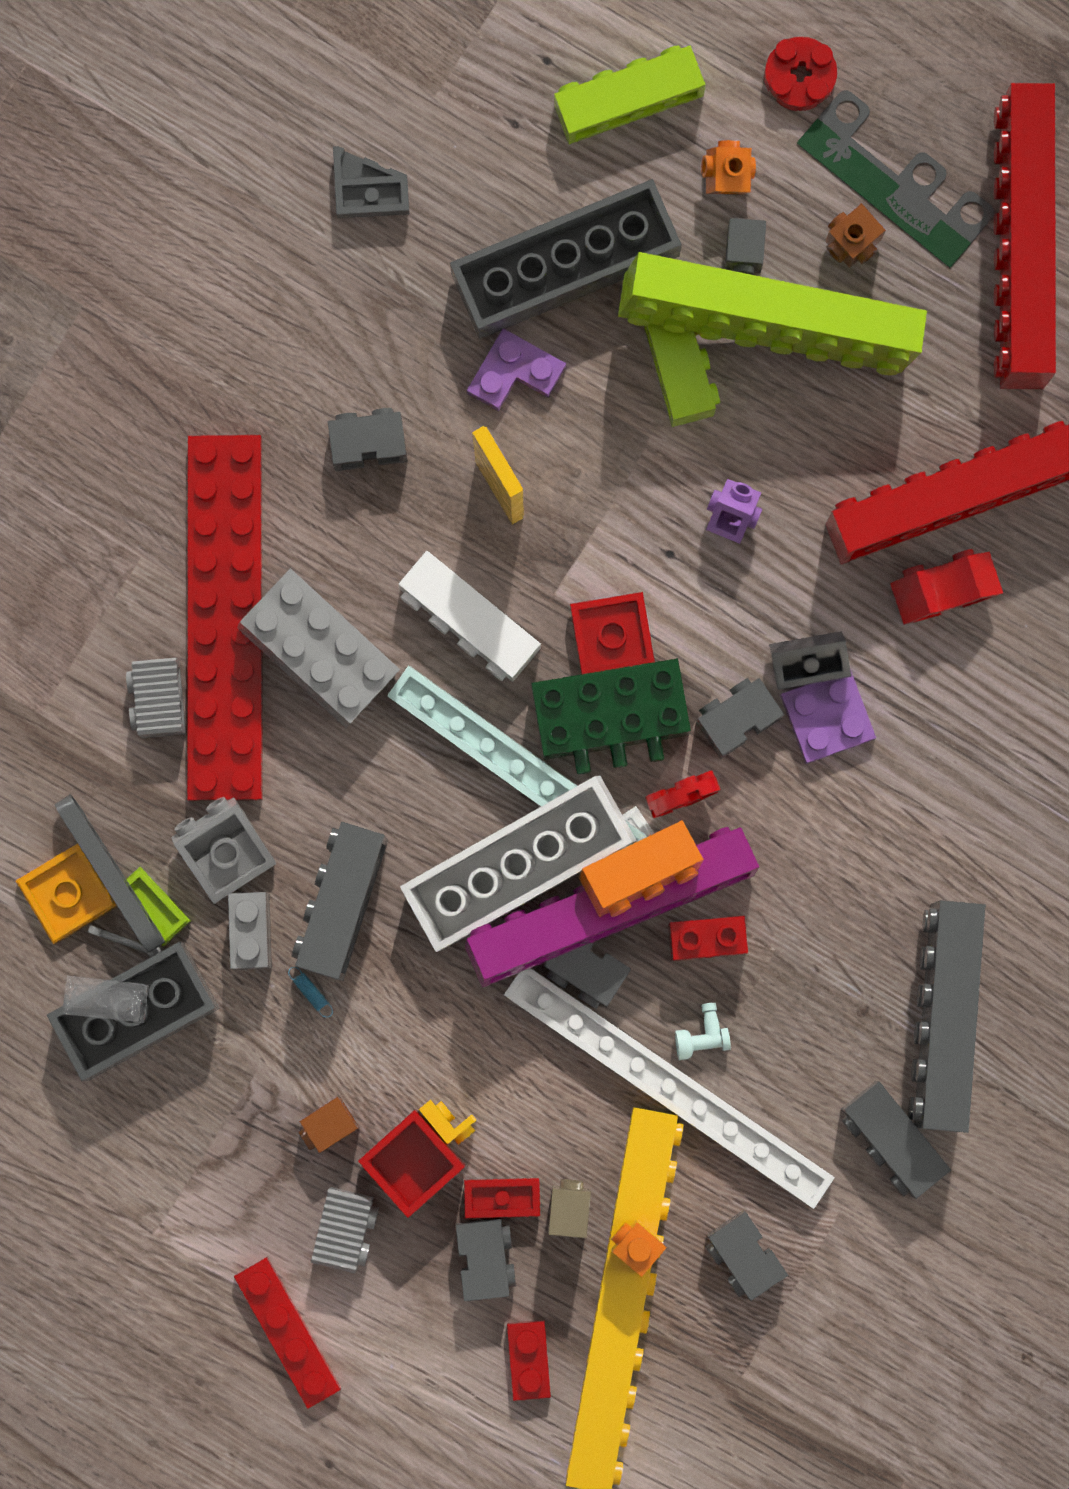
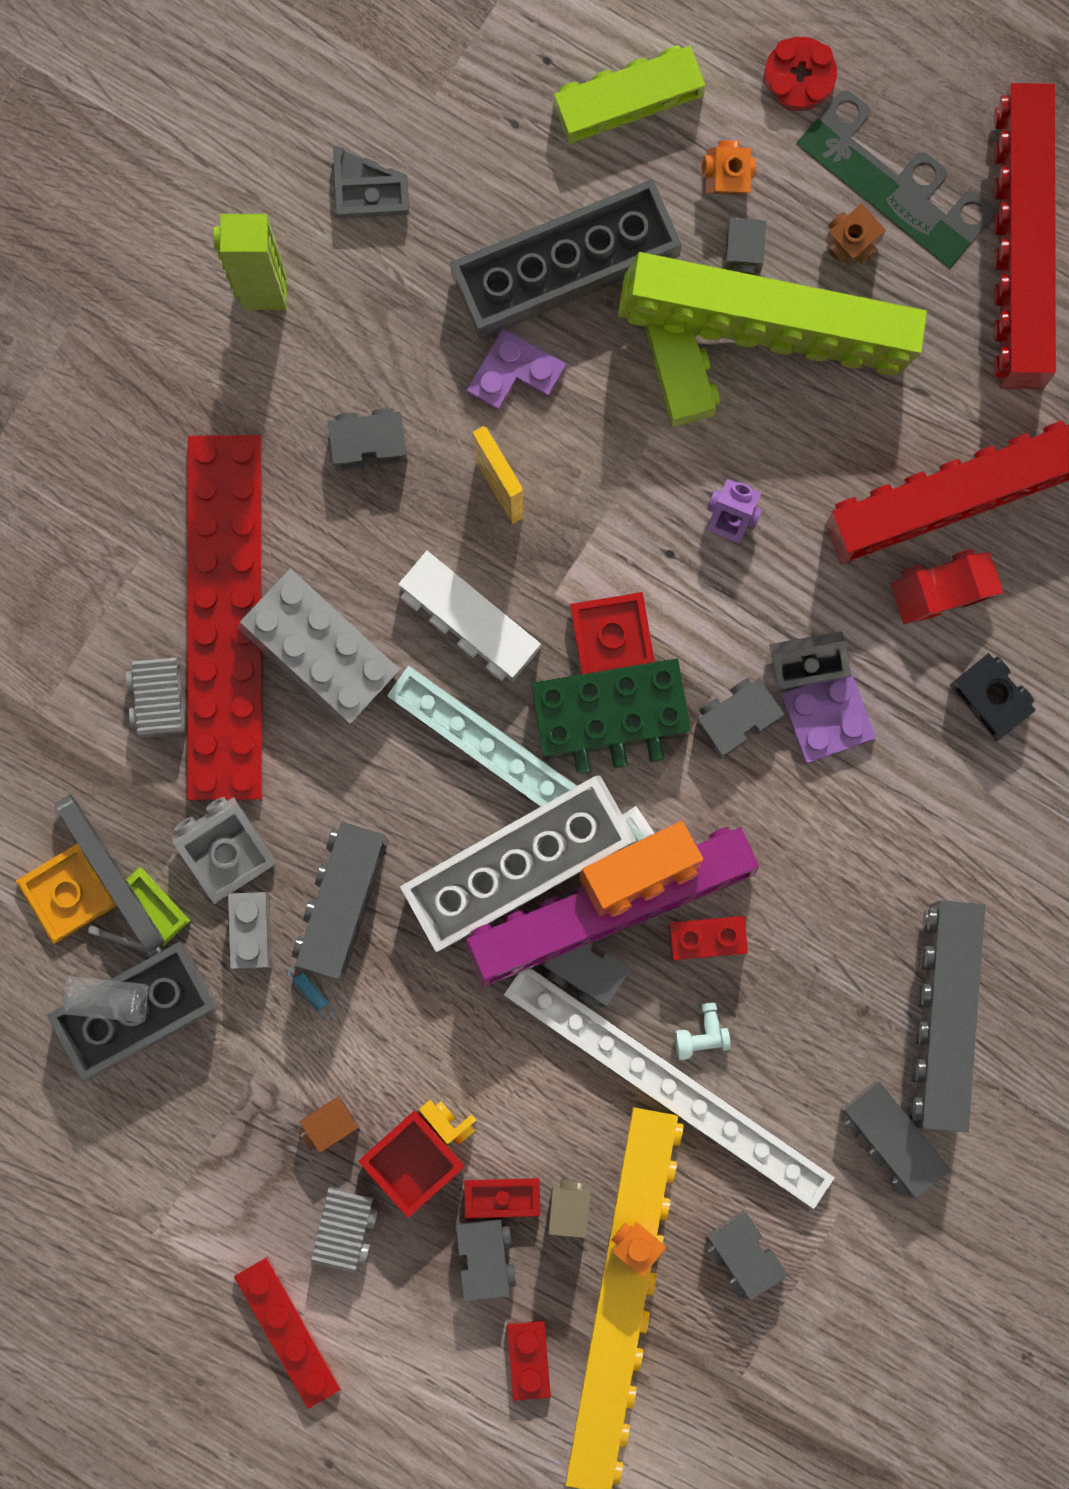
(251, 261): none -> lime brick
(685, 793): red plate -> none
(973, 688): none -> black brick

